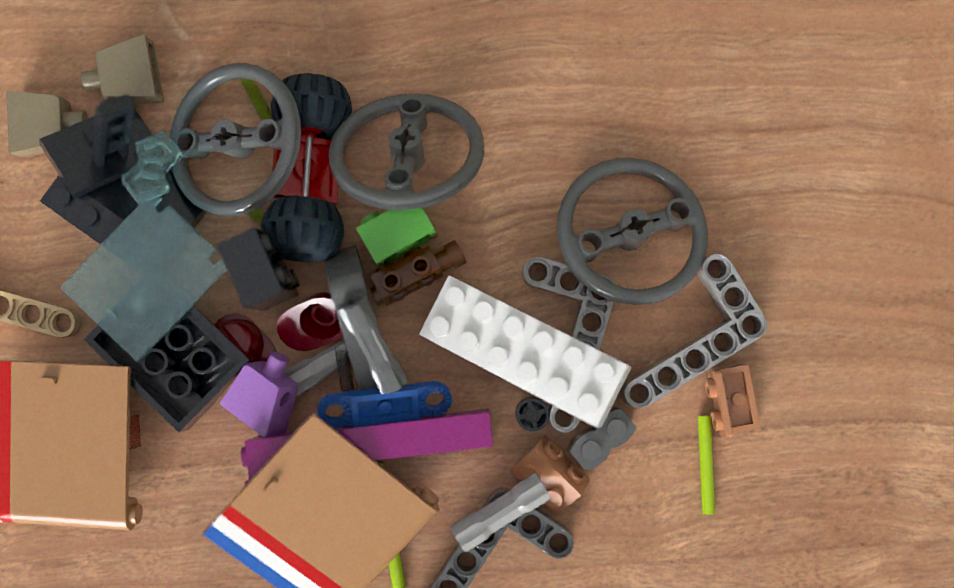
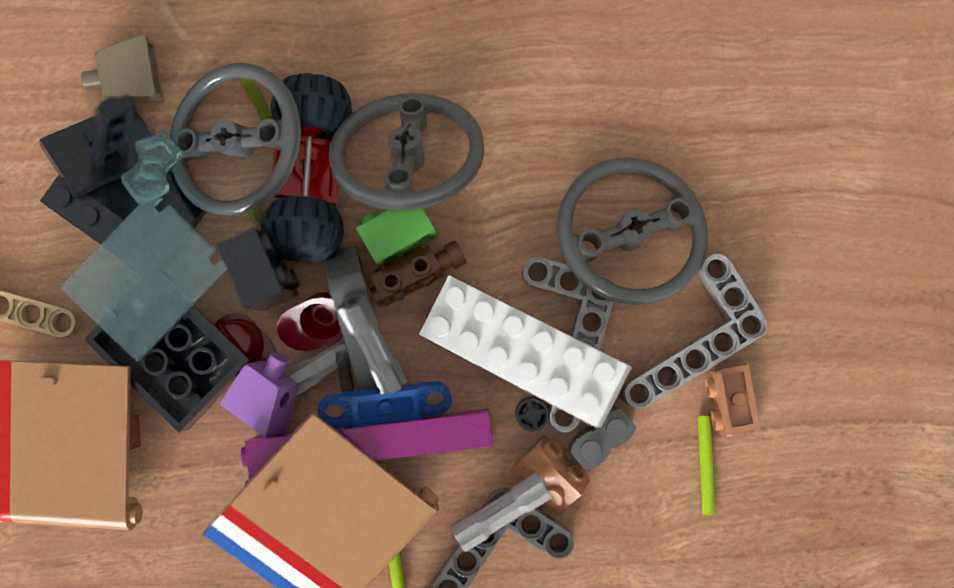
(34, 117): dark tan torso -> none

